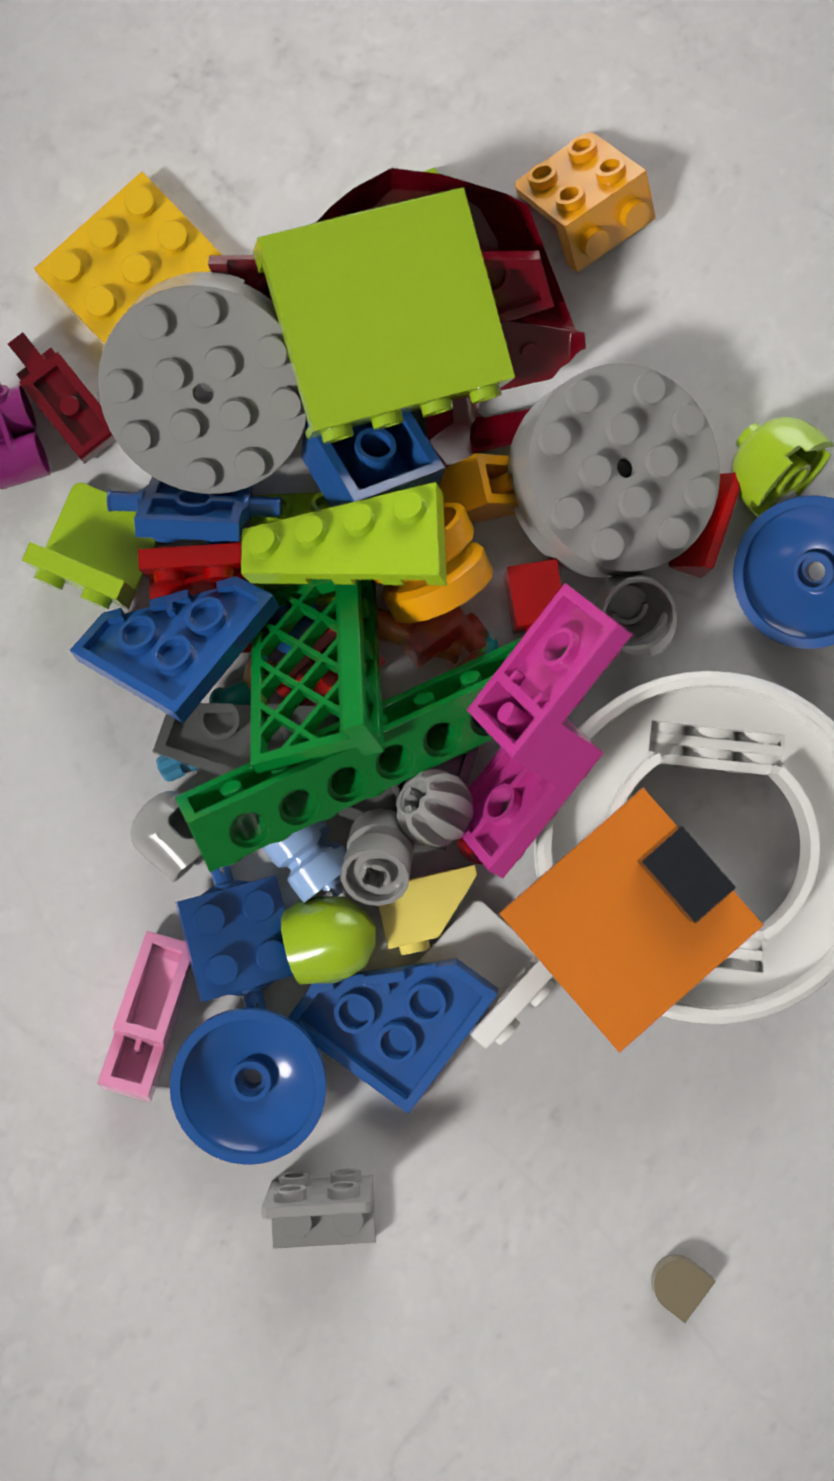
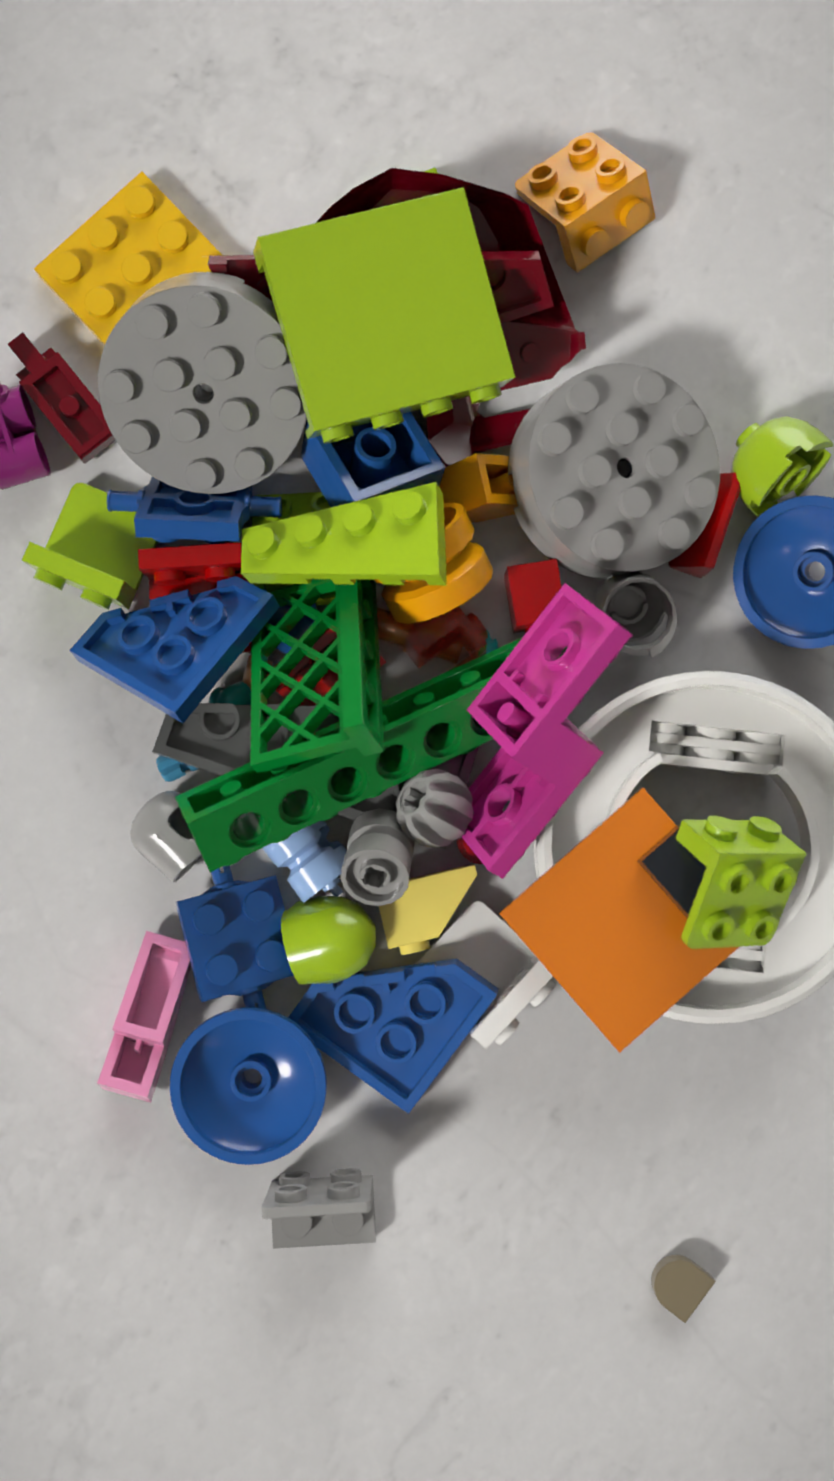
(744, 881): none -> lime bracket

